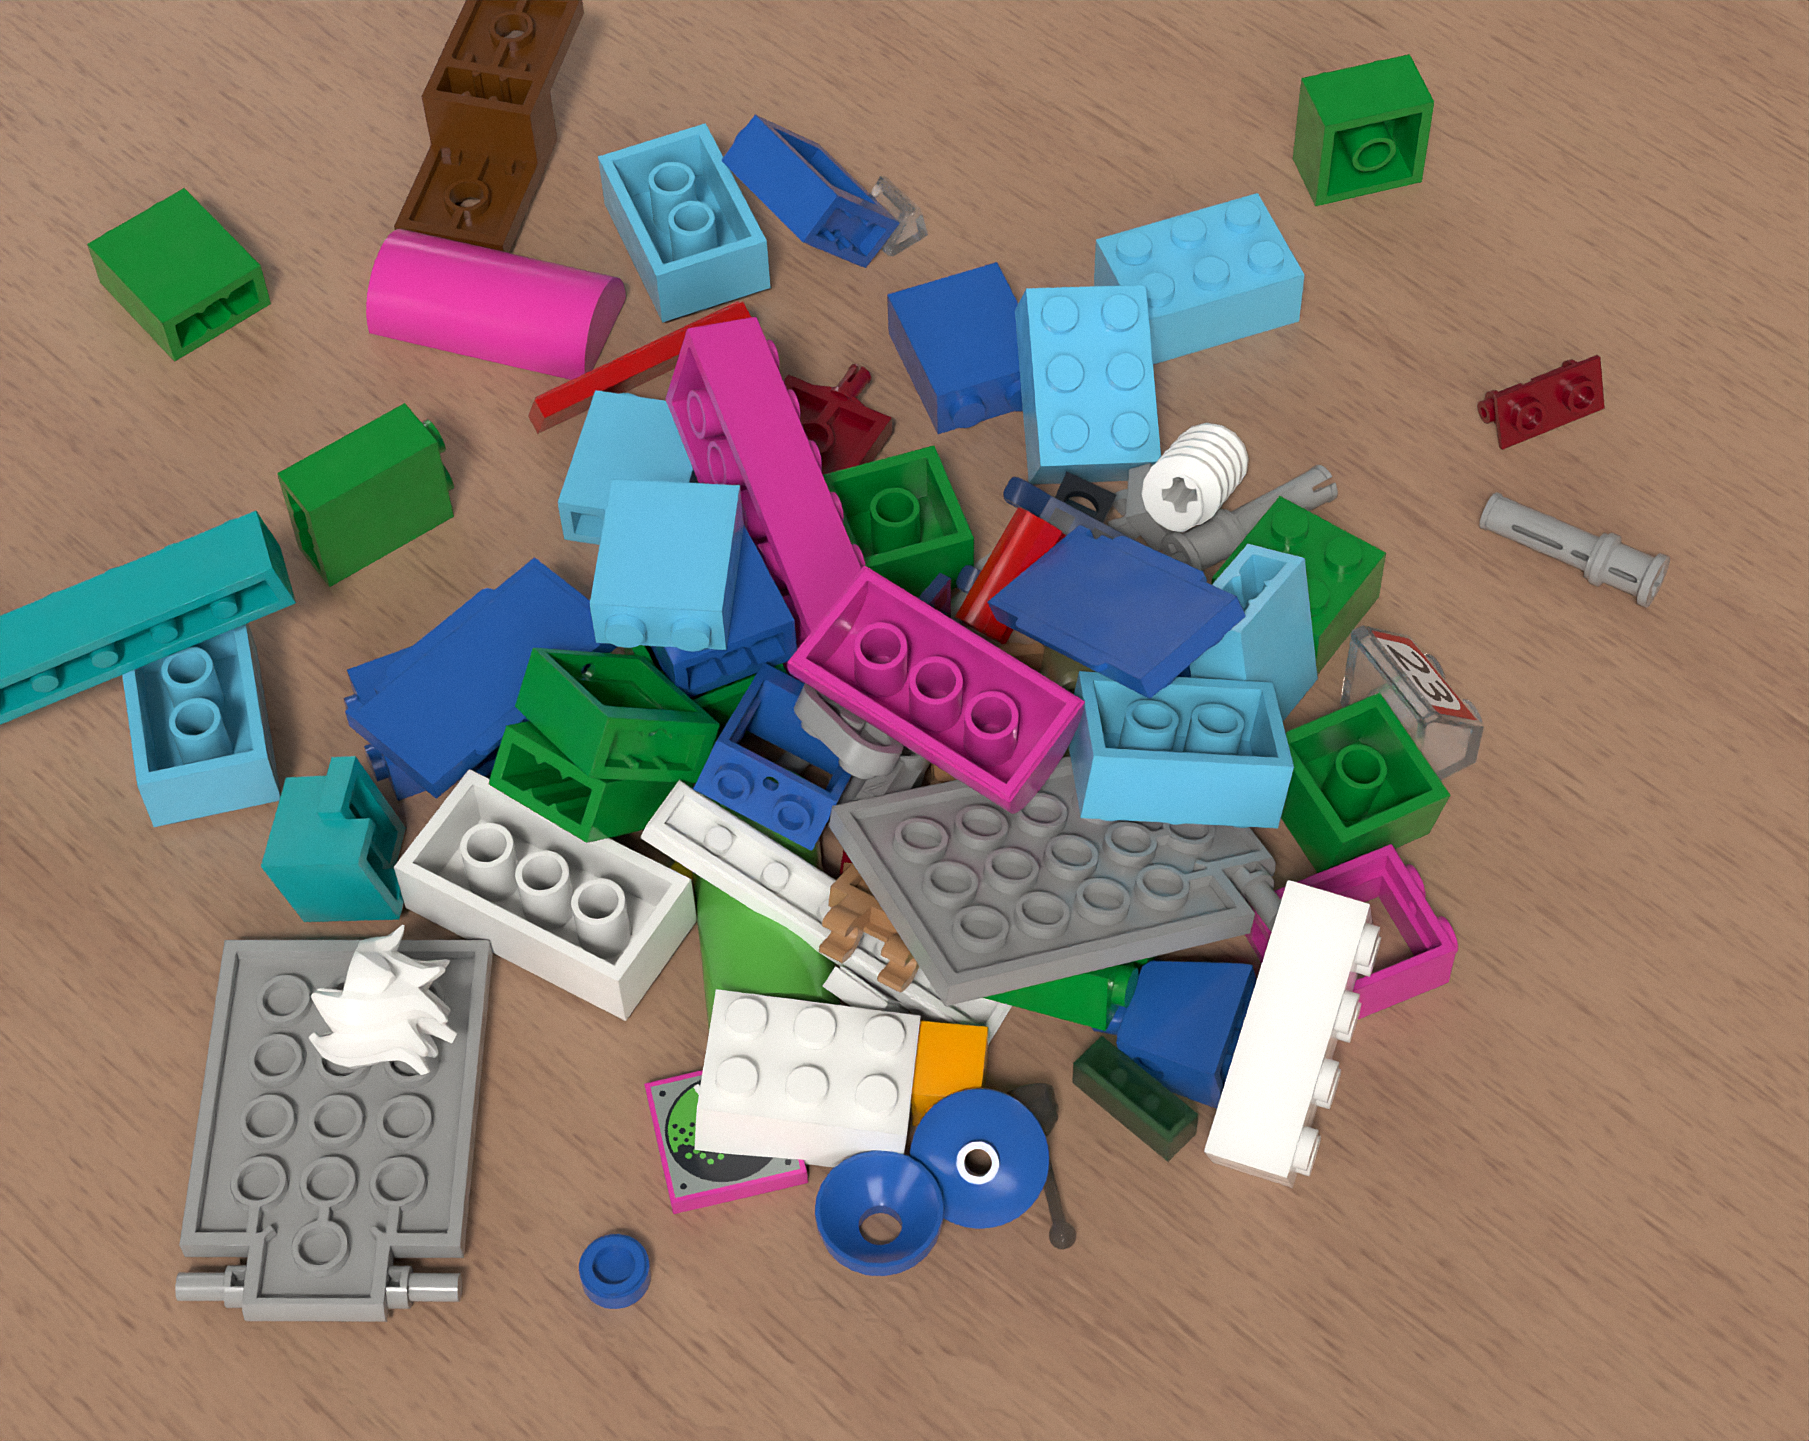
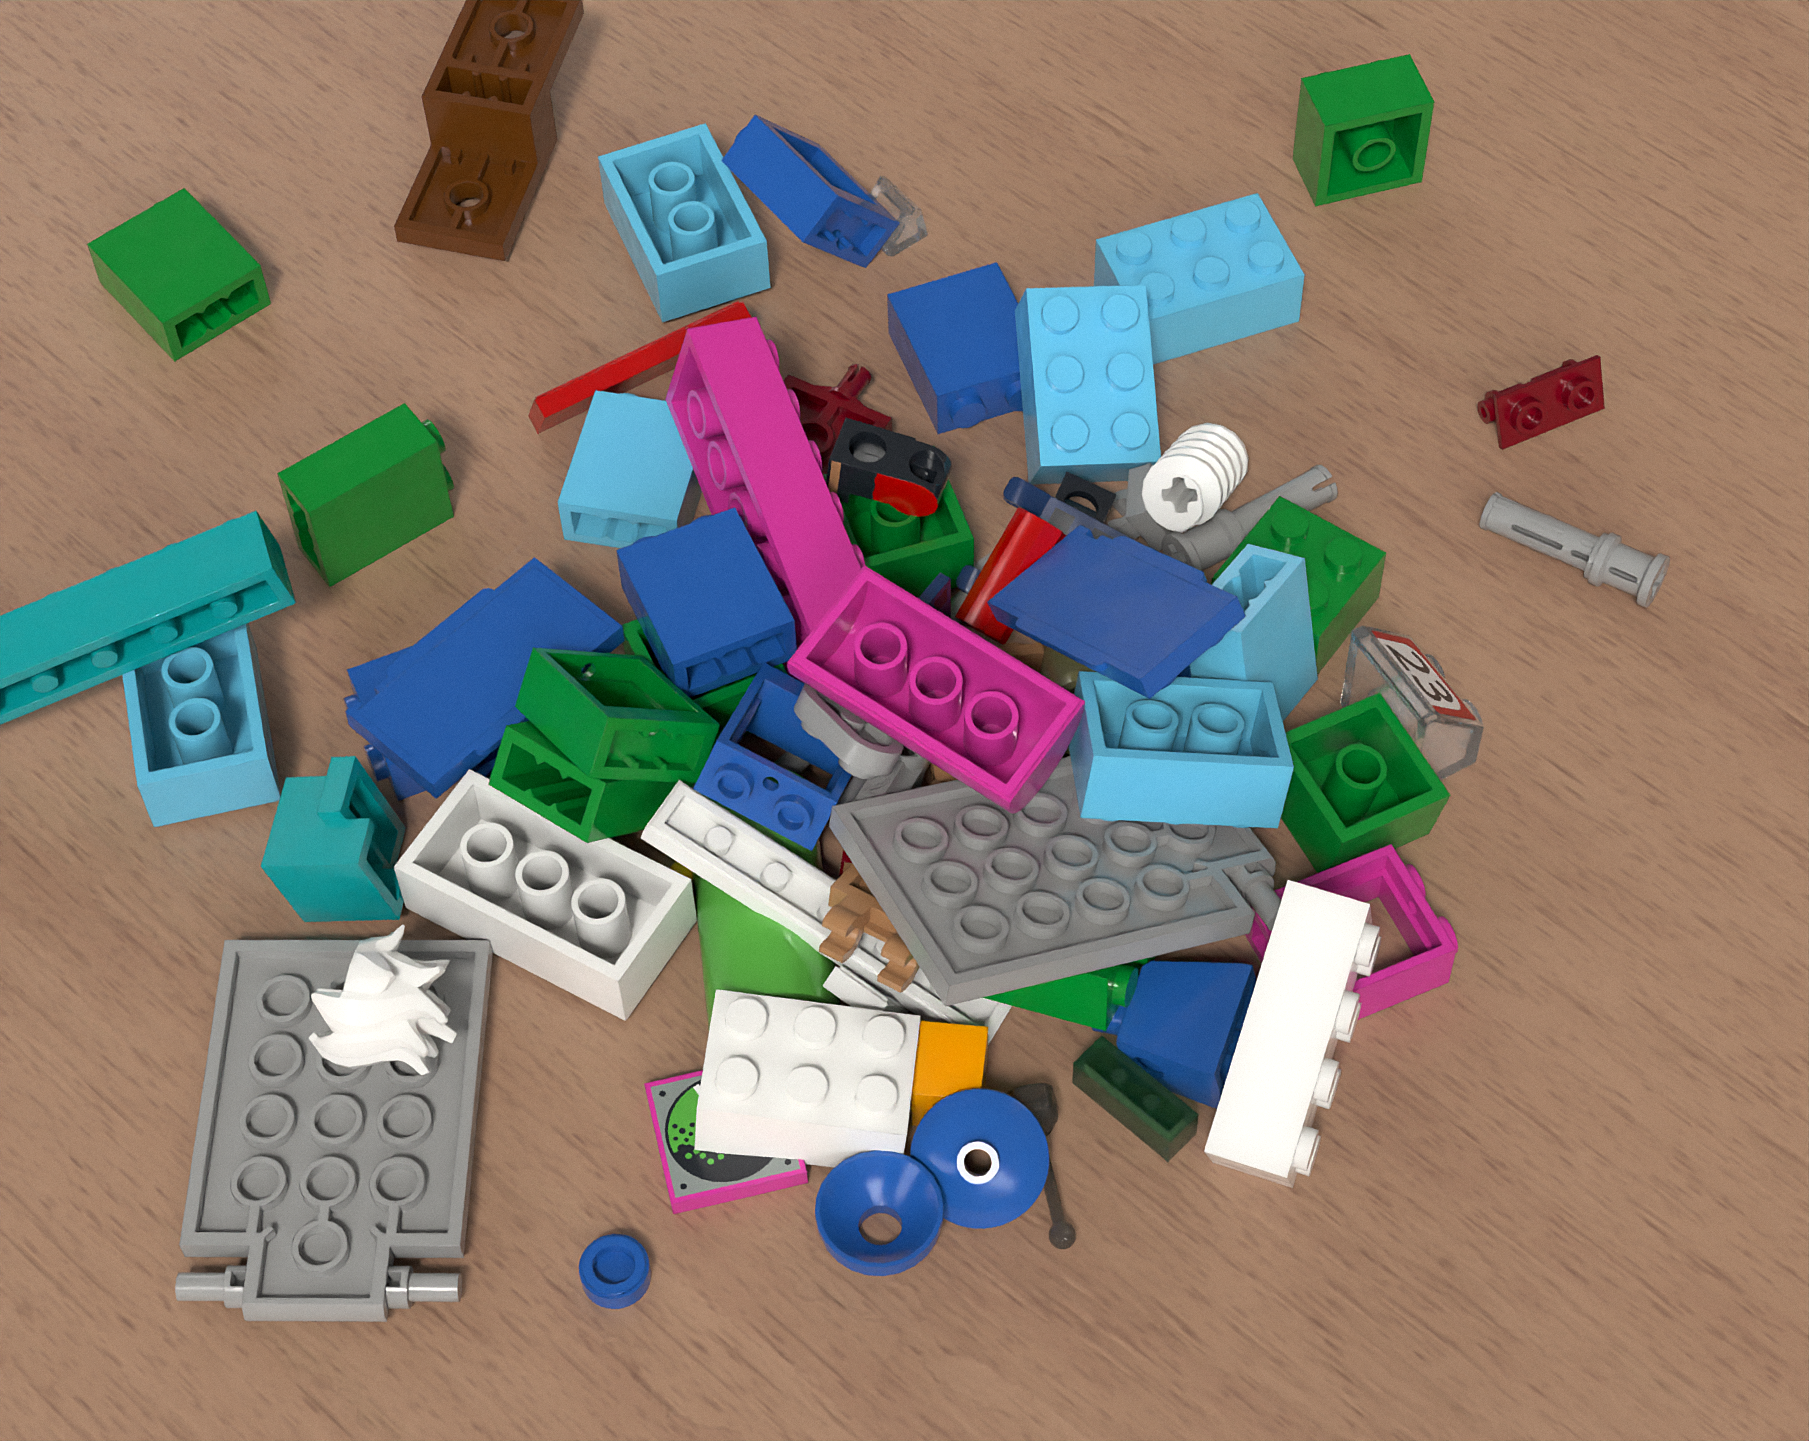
(491, 304): dark pink brick -> none
(667, 564): medium azure brick -> none
(887, 468): none -> black leg

